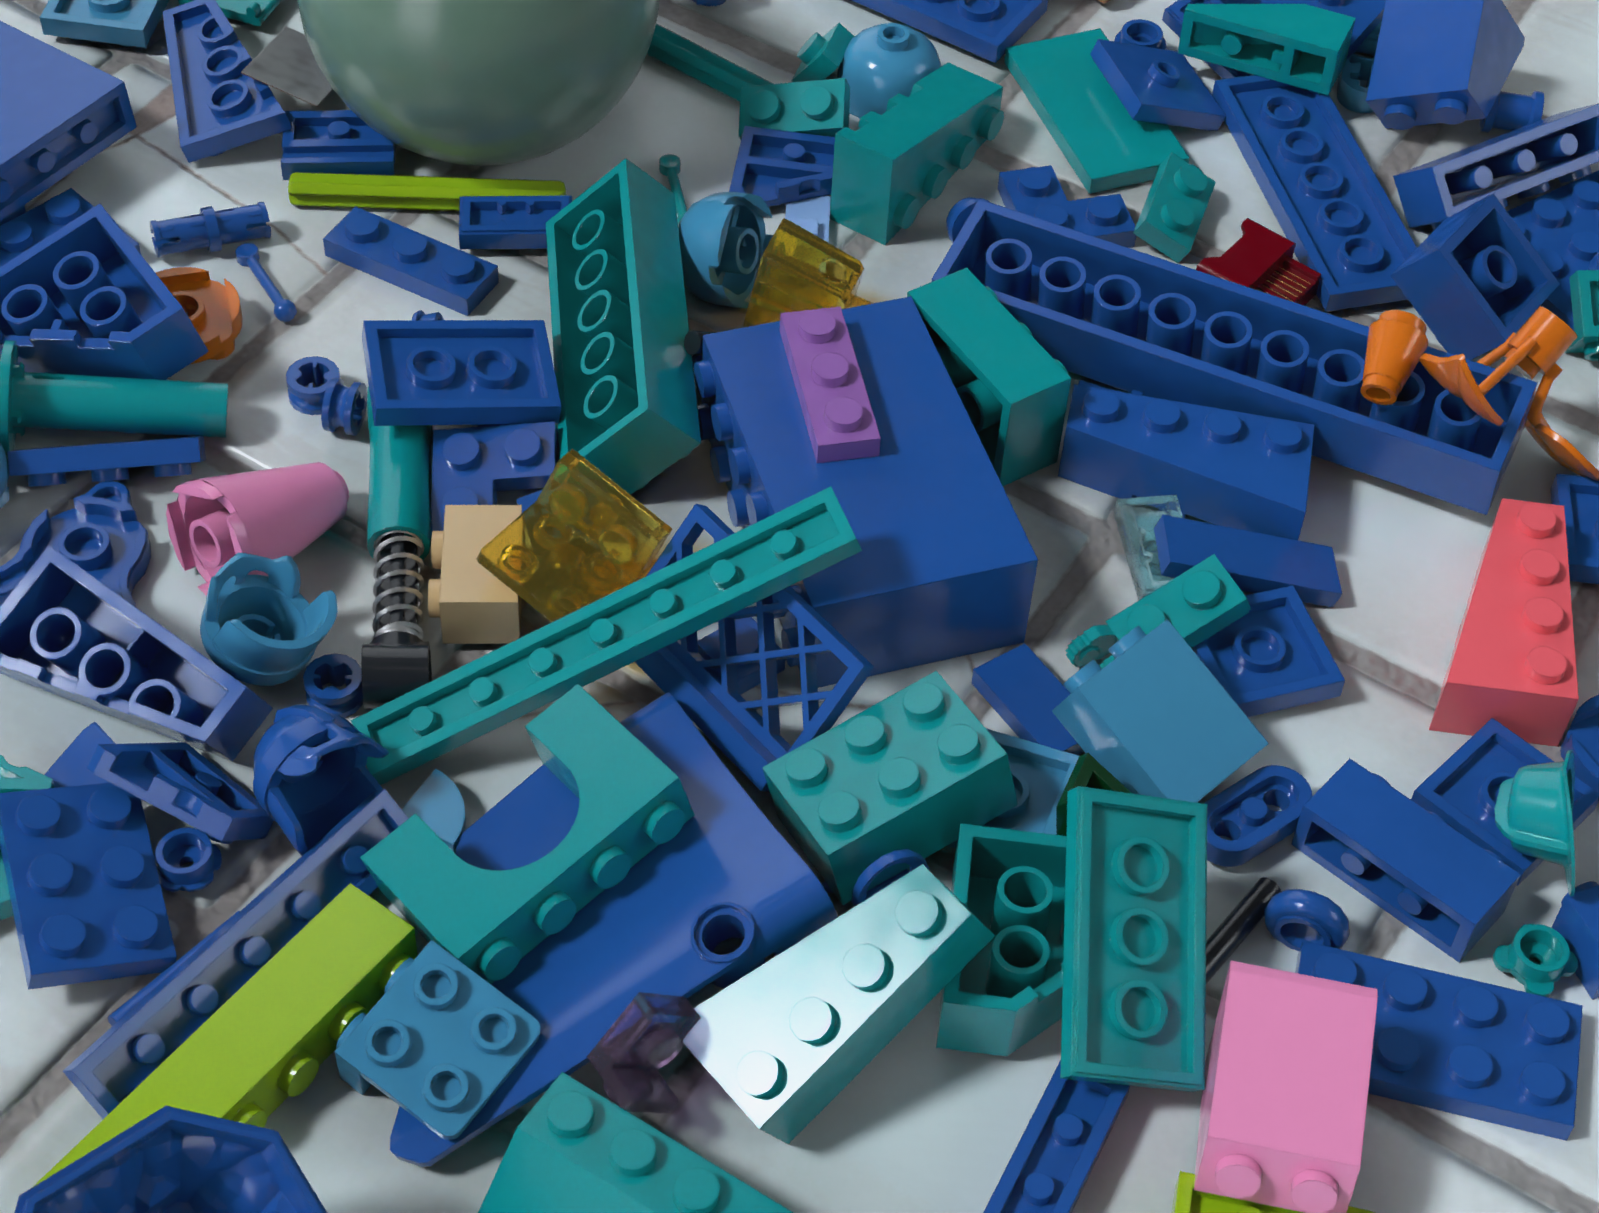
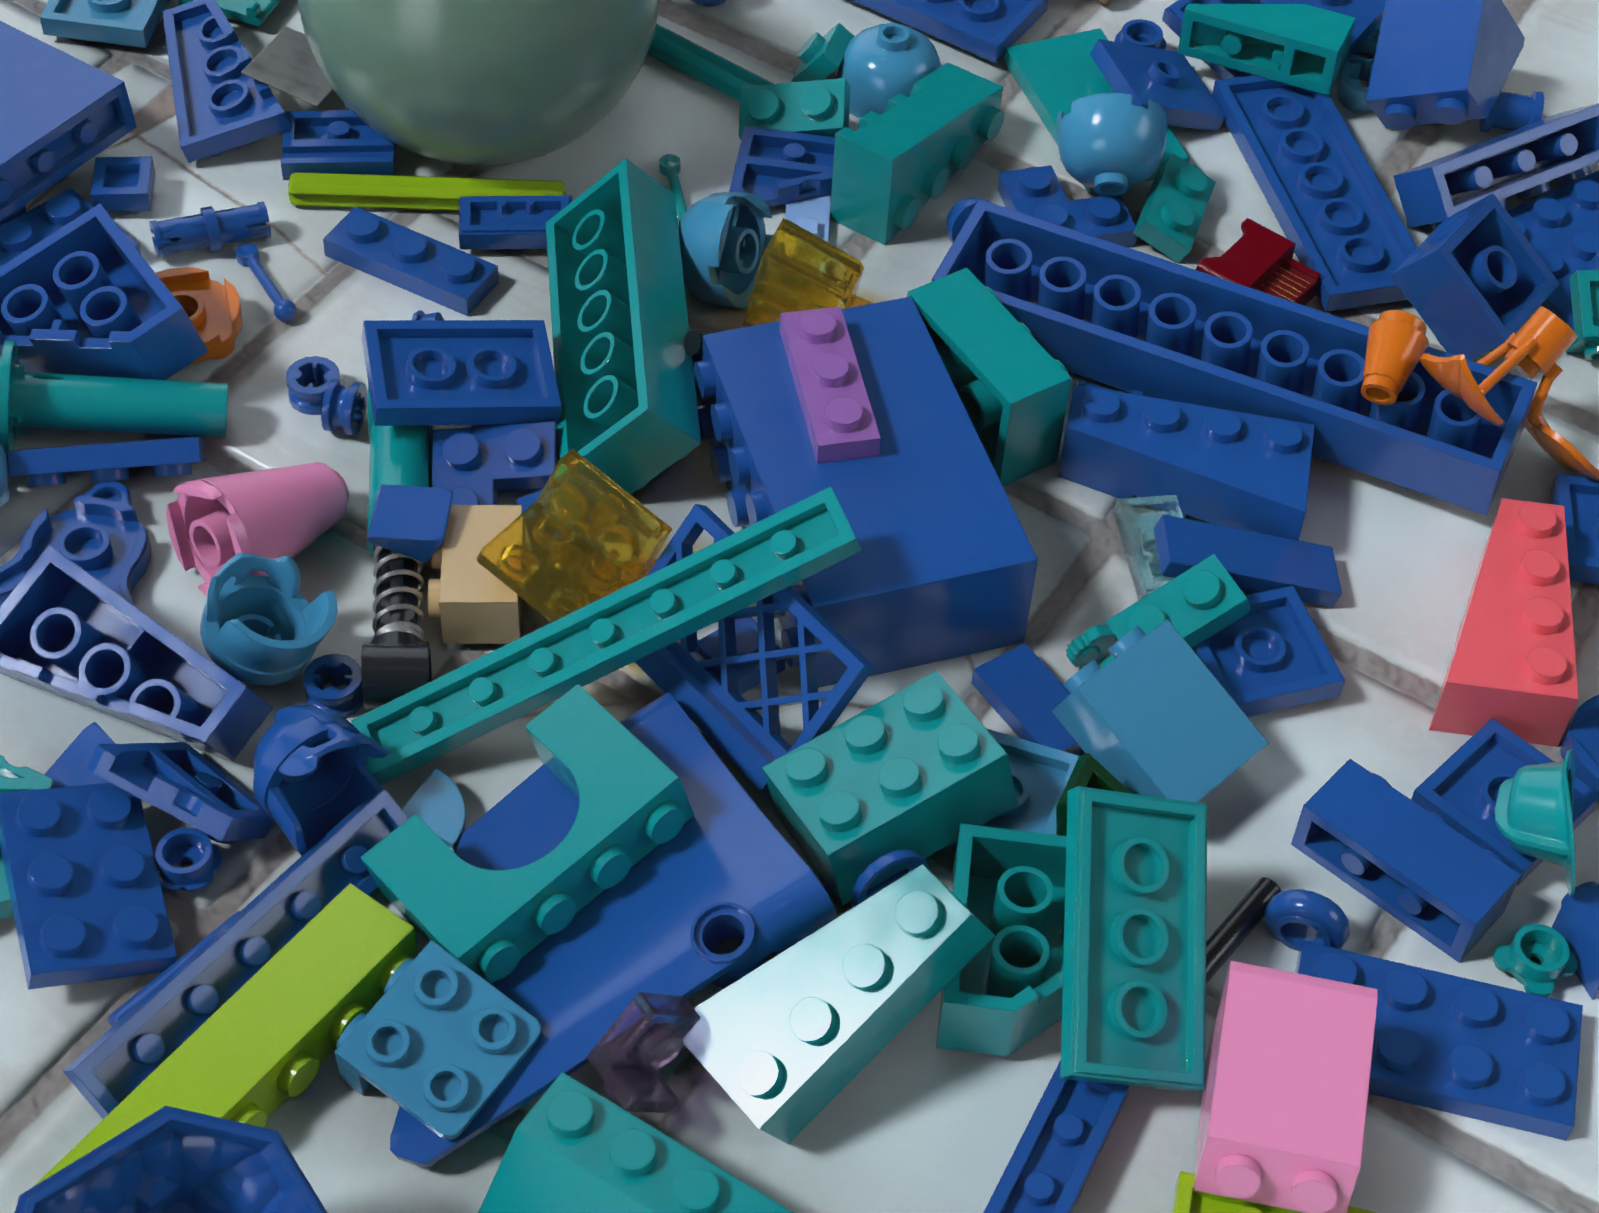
(123, 183): none -> blue plate
(410, 519): none -> blue slope
(1111, 141): none -> dark azure cylinder
(1244, 816): blue plate -> none

